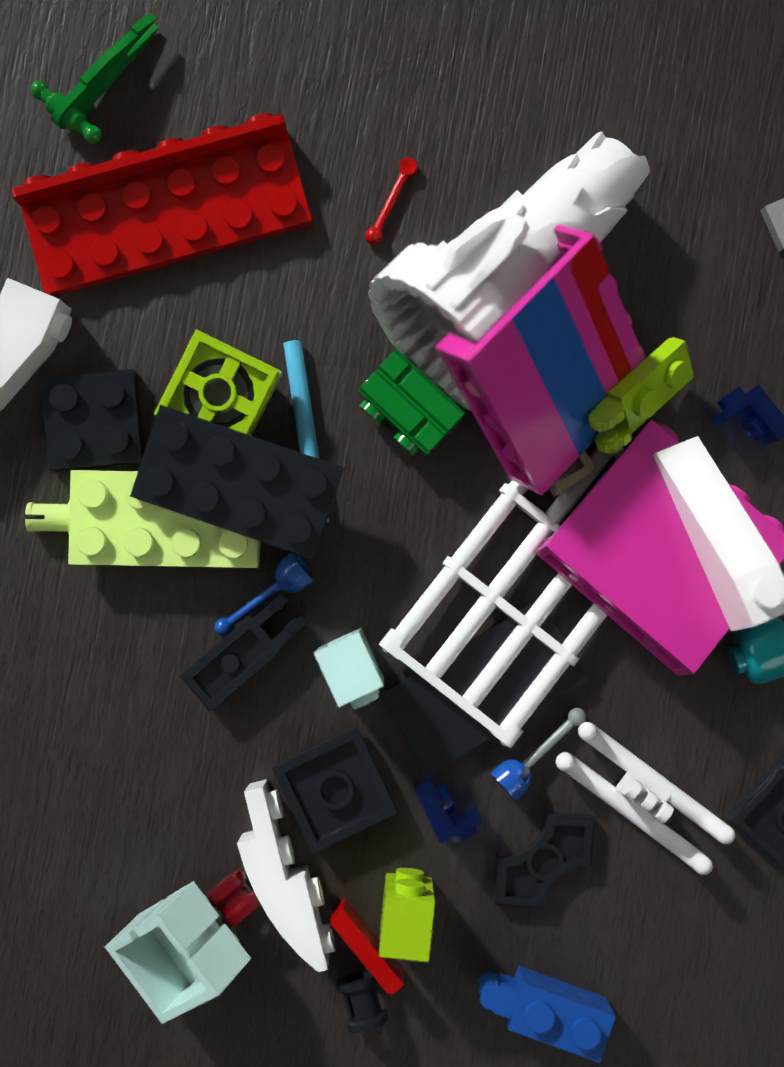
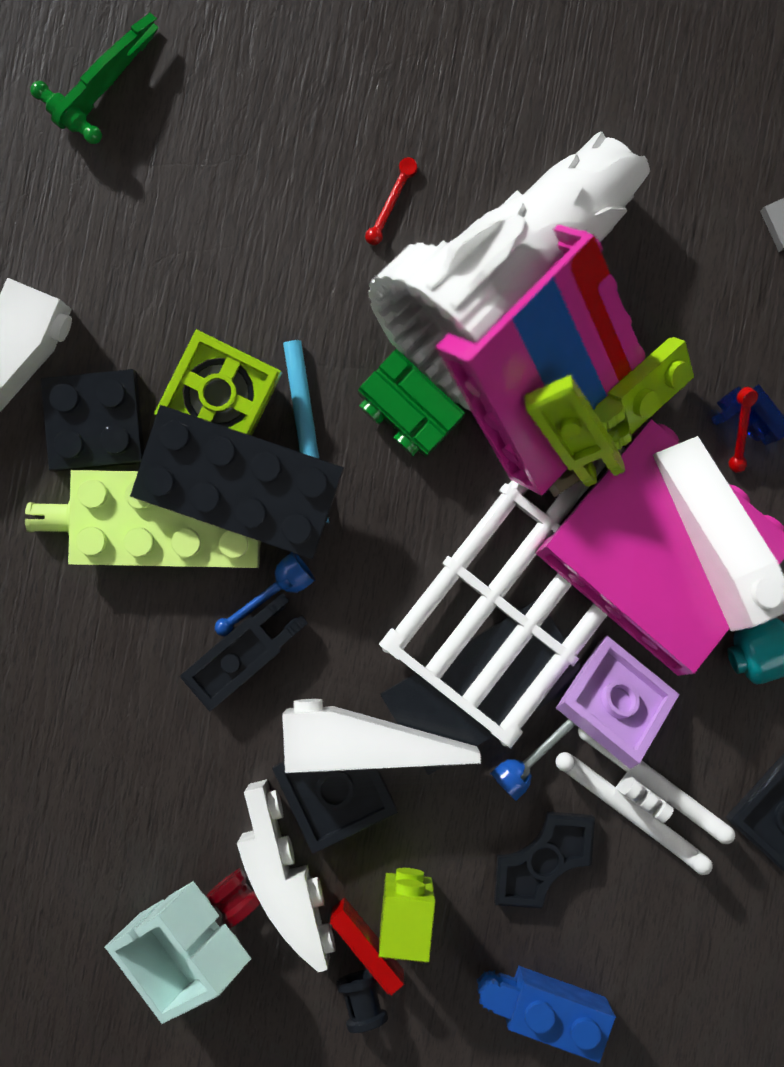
(163, 204): red bracket -> none
(346, 740): none -> white slope
(350, 669): light aqua brick -> none
(437, 806): clear blue bracket -> none
(573, 429): none -> lime hinge
(618, 702): none -> lavender tile
(746, 397): none -> red hinge

